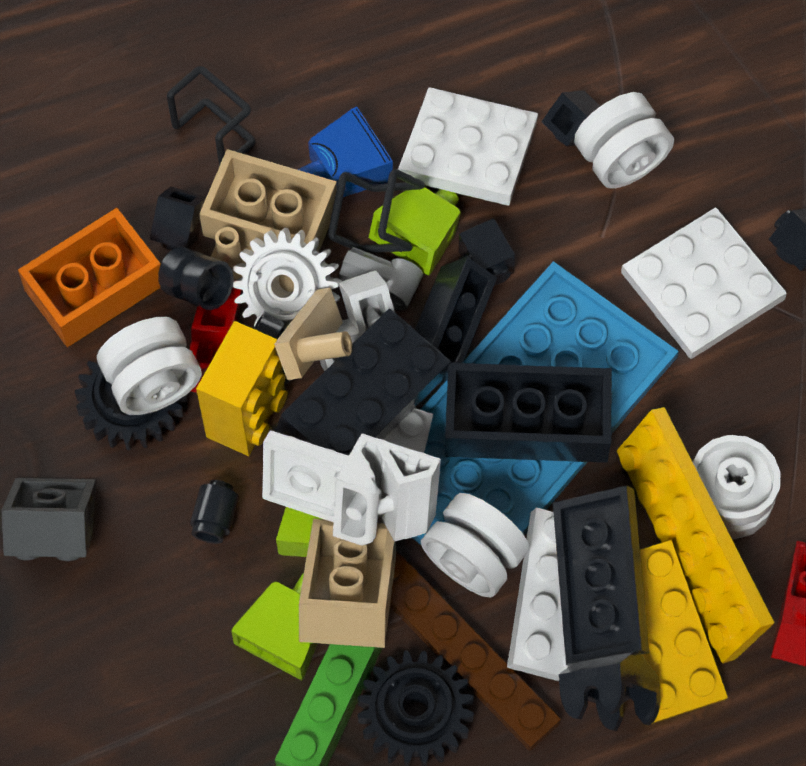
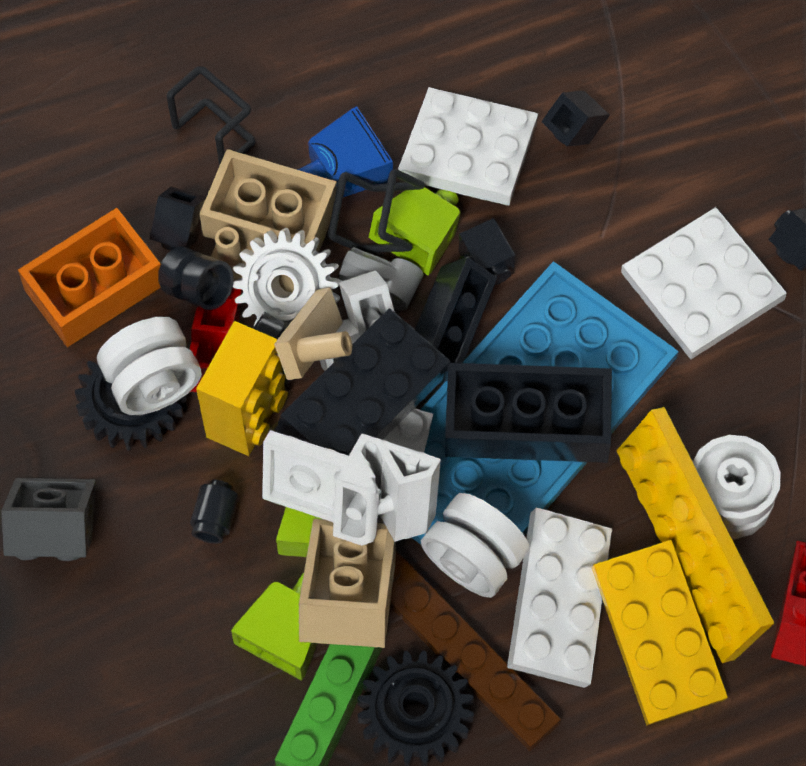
(603, 608): black hinge -> none
(623, 140): white wheel -> none

